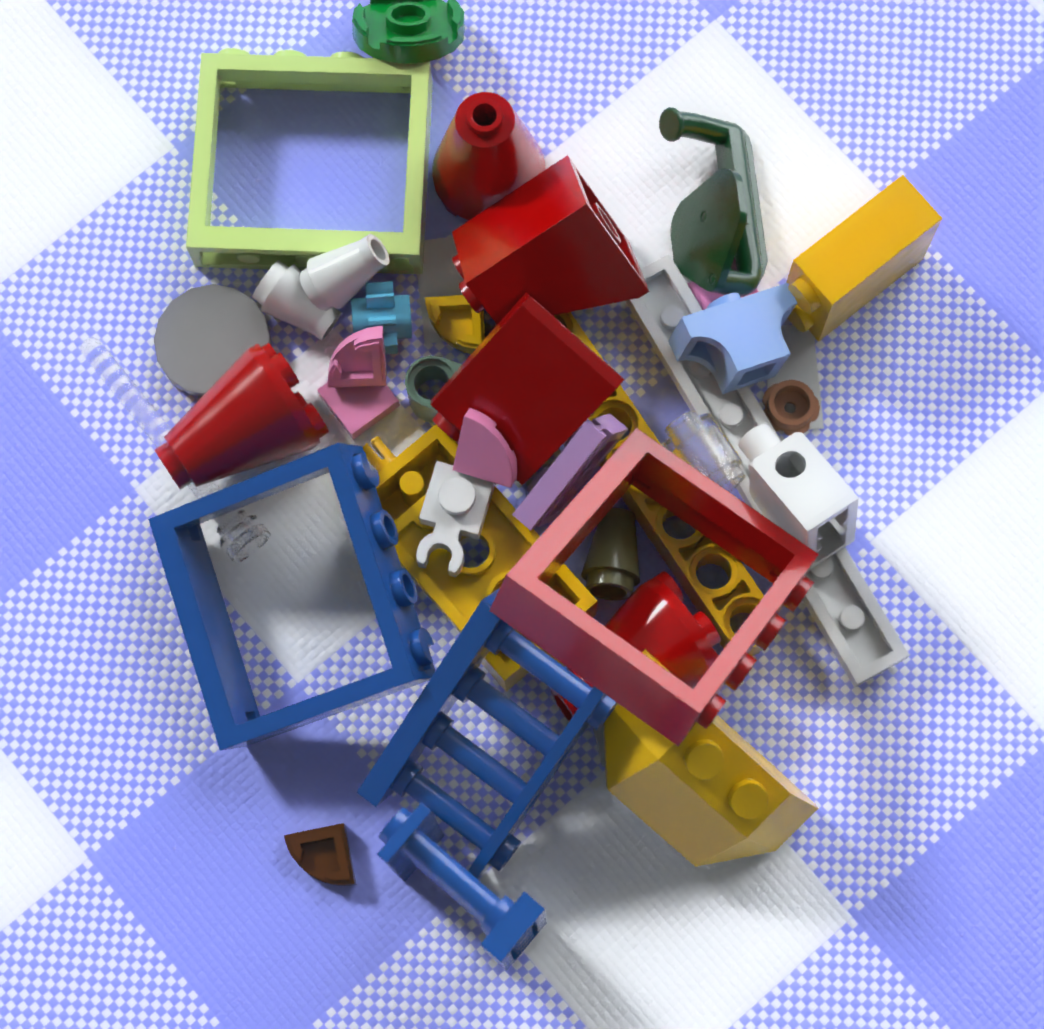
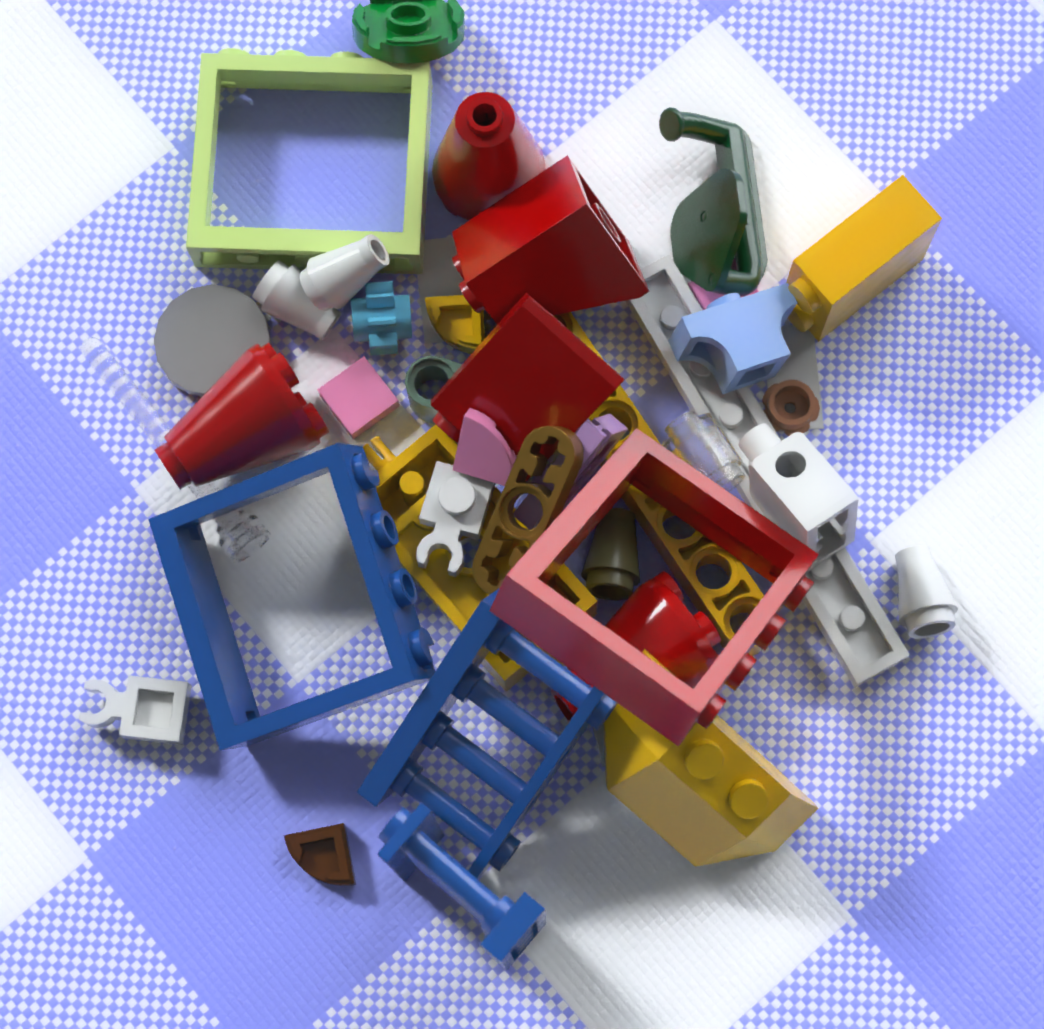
(148, 710): none -> white plate
(359, 360): bright pink tile -> none
(529, 462): none -> pearl gold beam
(923, 597): none -> white cone

